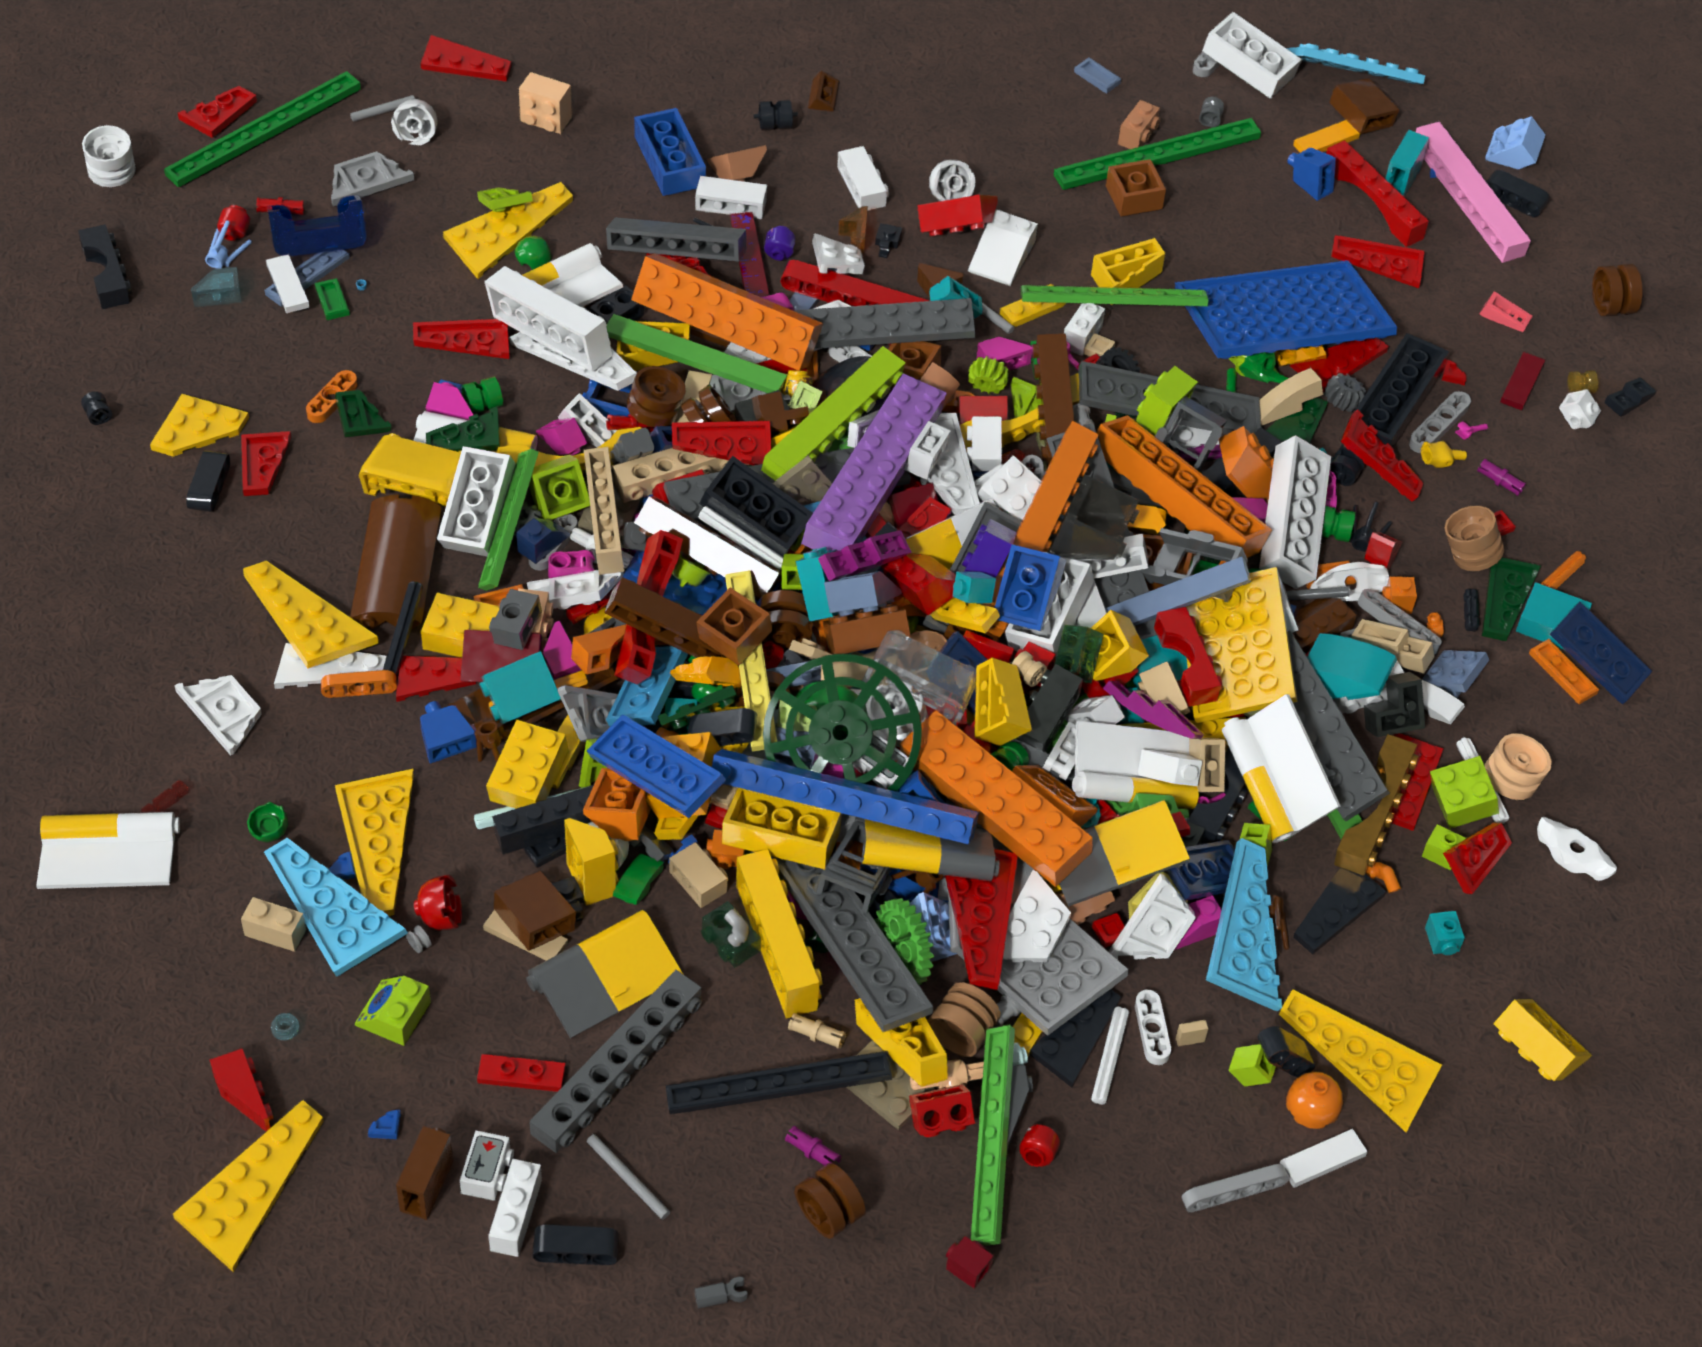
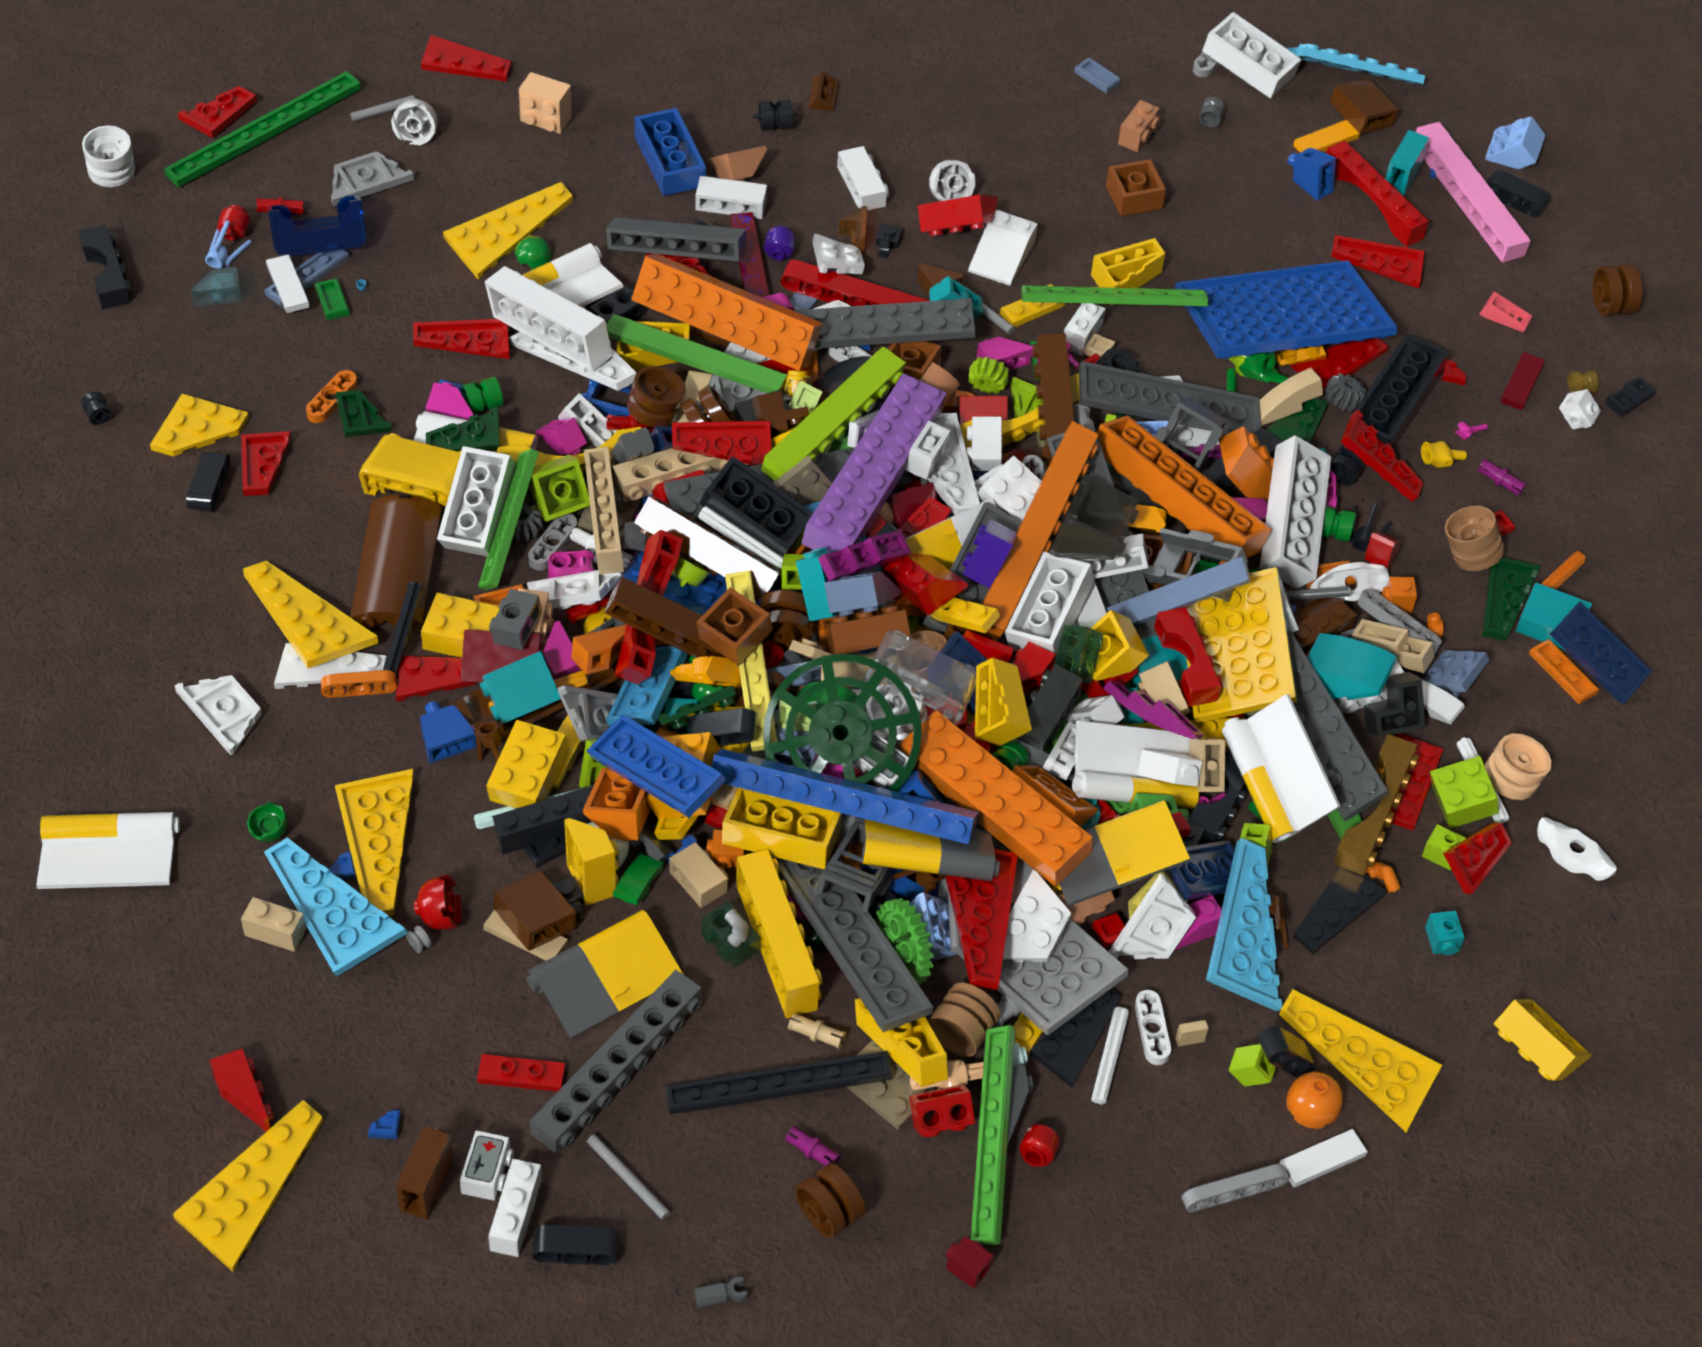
(166, 798): clear red axle -> none
(282, 1020): clear light blue plate -> none
(395, 1008): lime slope -> none
(500, 198): lime wing -> none
(540, 538): dark blue slope -> none
(974, 587): teal brick -> none
(1029, 587): blue slope -> none
(1029, 669): tan wheel -> none
(1159, 152): green plate -> none
(1163, 398): lime brick -> none
(1440, 422): light grey beam -> none
(1471, 610): black axle -> none

